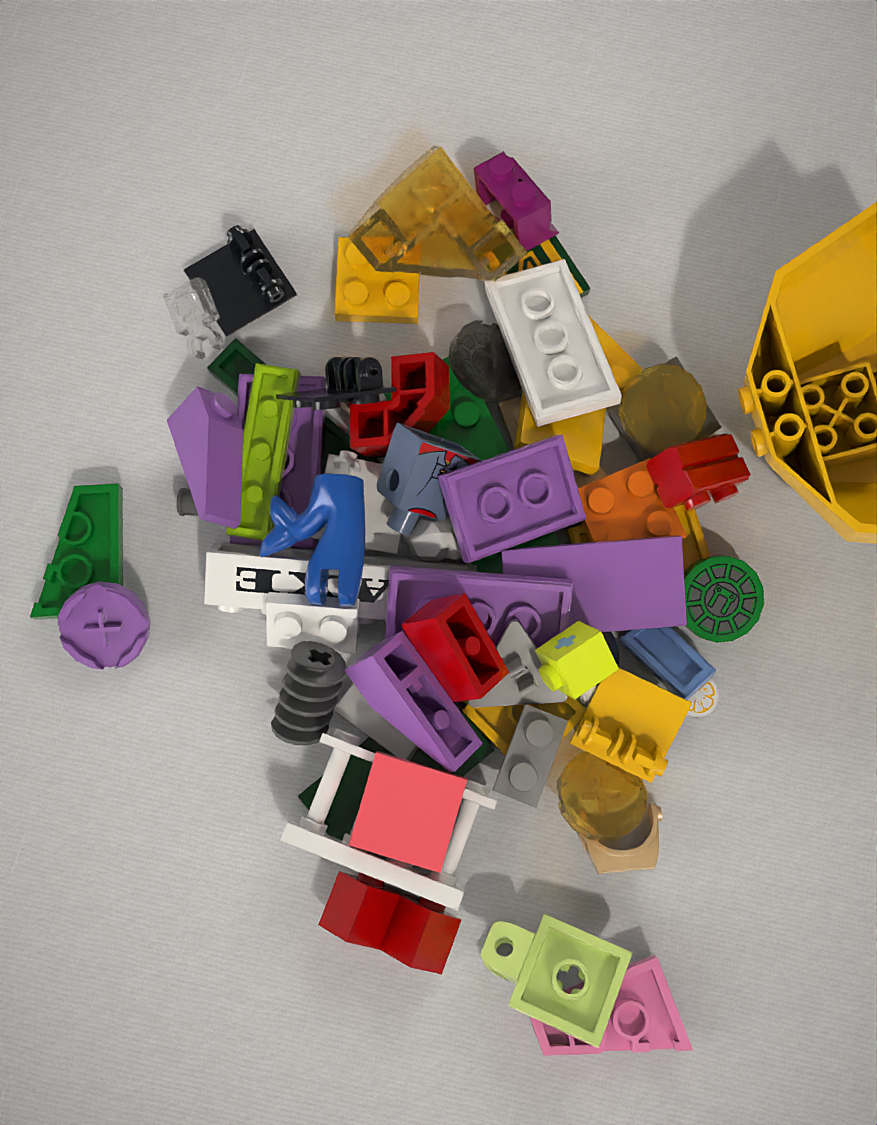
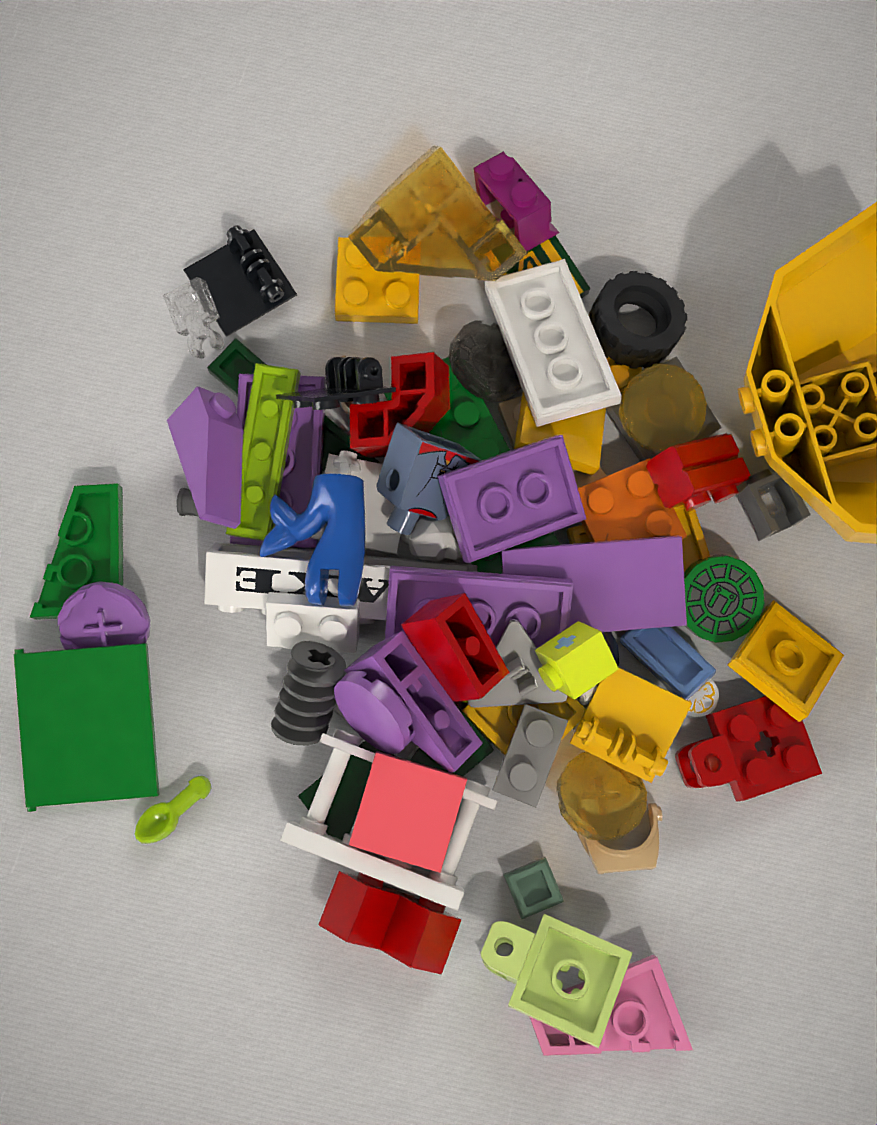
(86, 725): none -> green piece
(163, 817): none -> lime piece
(374, 712): none -> medium lavender tile
(533, 888): none -> sand green tile
(654, 297): none -> black tyre
(734, 759): none -> red plate
(772, 504): none -> dark grey window
(786, 661): none -> yellow tile

